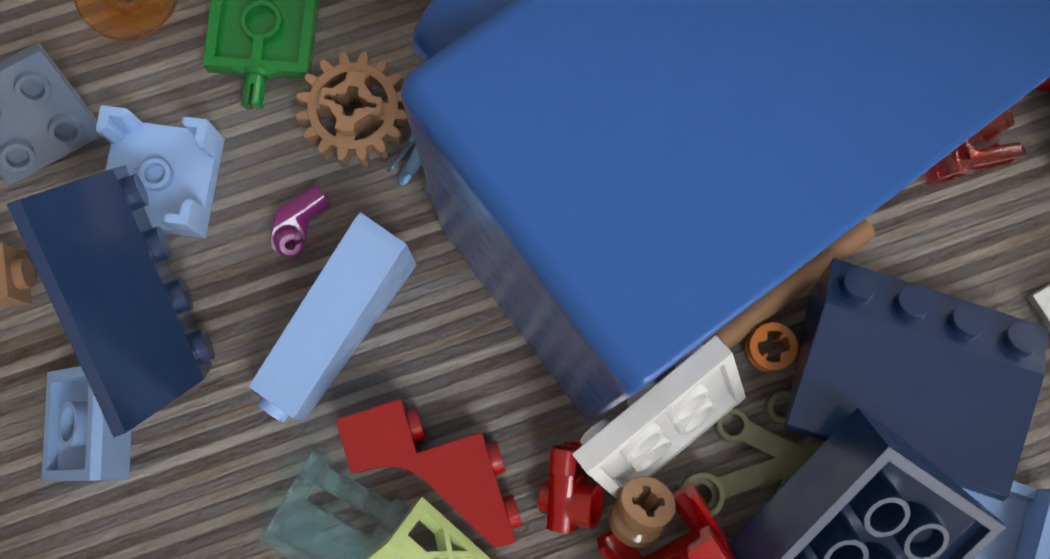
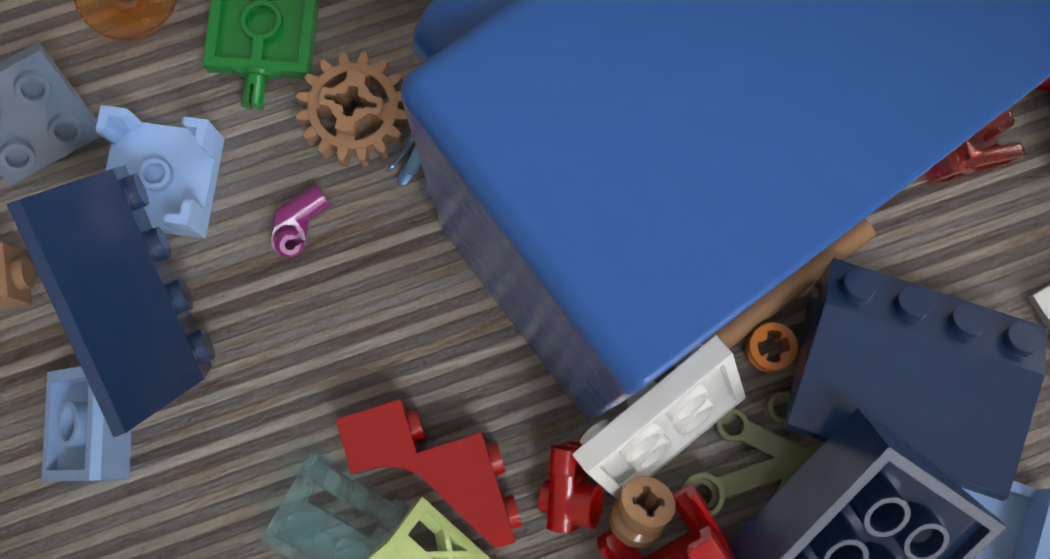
(333, 319): light blue slope -> none

